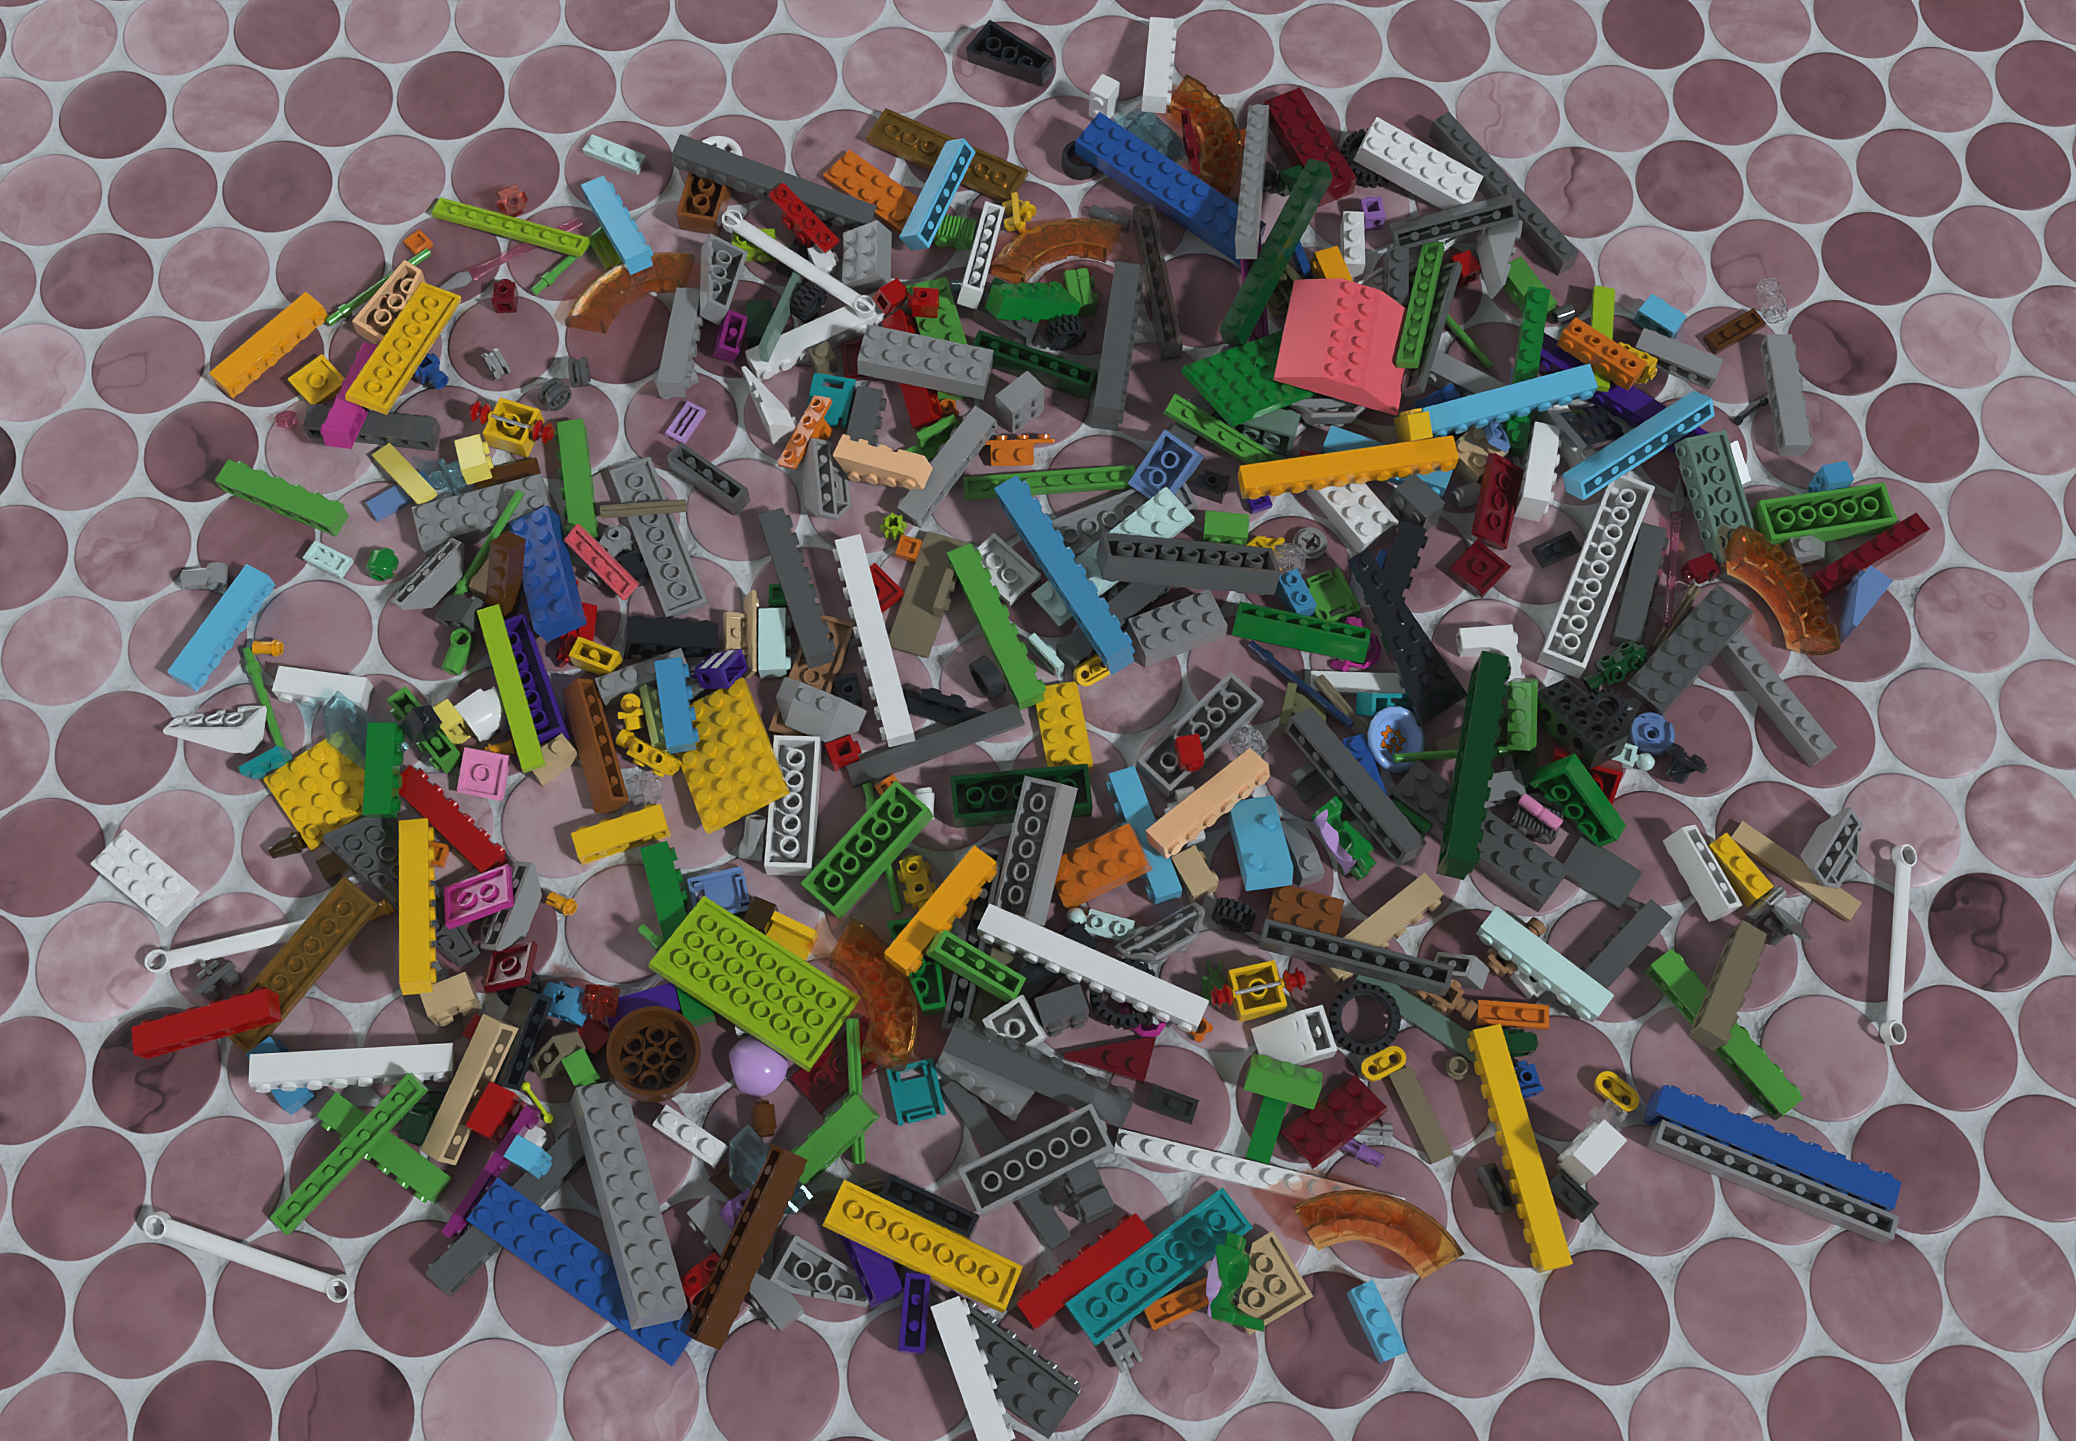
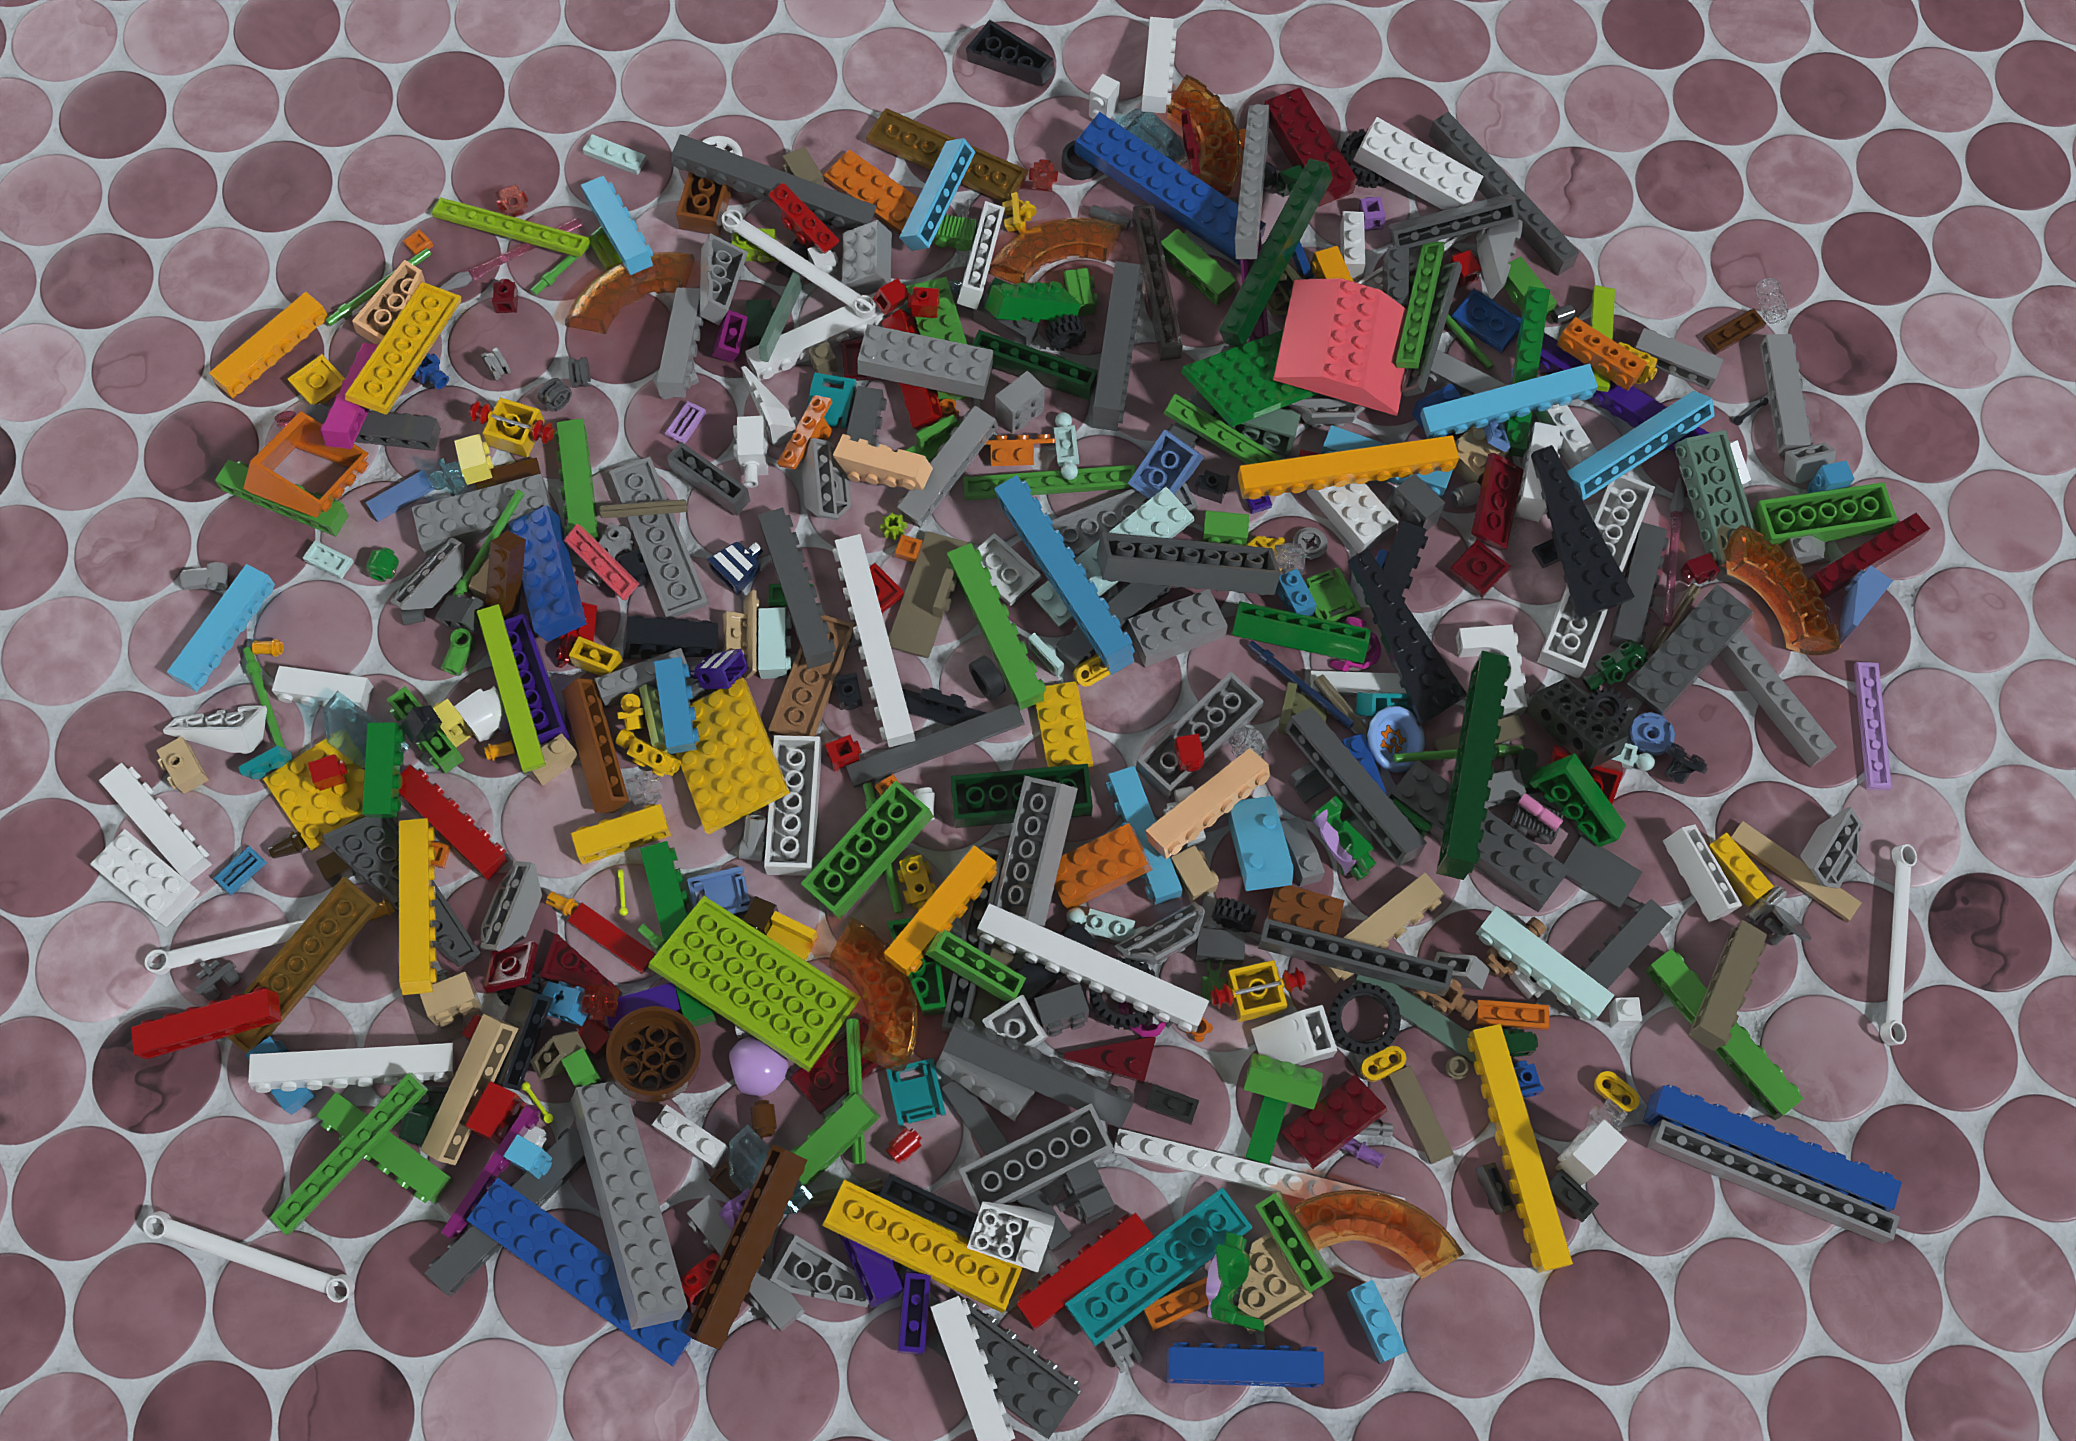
(155, 822): none -> white brick
(182, 765): none -> tan brick
(232, 884): none -> dark azure tile
(301, 433): none -> orange windscreen
(328, 772): none -> red brick
(404, 474): light yellow tile -> none
(412, 616): none -> dark grey hinge
(478, 896): dark pink tile -> none
(483, 773): bright pink plate -> none
(568, 966): none -> dark red wing
(611, 938): none -> red tile
(623, 911): none -> neon yellow hinge
(736, 565): none -> dark blue torso
(751, 448): none -> white brick
(802, 165): none -> dark tan brick
(808, 302): black tyre -> none
(817, 711): light grey wedge -> none
(904, 1145): none -> red brick
(1012, 1234): none -> white slope
(1043, 183): none -> clear red brick
(1066, 446): none -> light aqua plate
(1198, 267): none -> bright green brick
(1220, 946): none -> dark grey brick
(1244, 1366): none -> blue brick
(1294, 1241): none -> bright green brick
(1413, 425): yellow brick -> none
(1487, 320): none -> blue tile
(1522, 714): bright green brick -> none
(1587, 562): none -> black wing
(1589, 427): black plate -> none
(1625, 1012): none -> white brick
(1659, 317): medium azure brick -> none
(1805, 462): none -> light grey brick
(1872, 726): none -> lavender tile

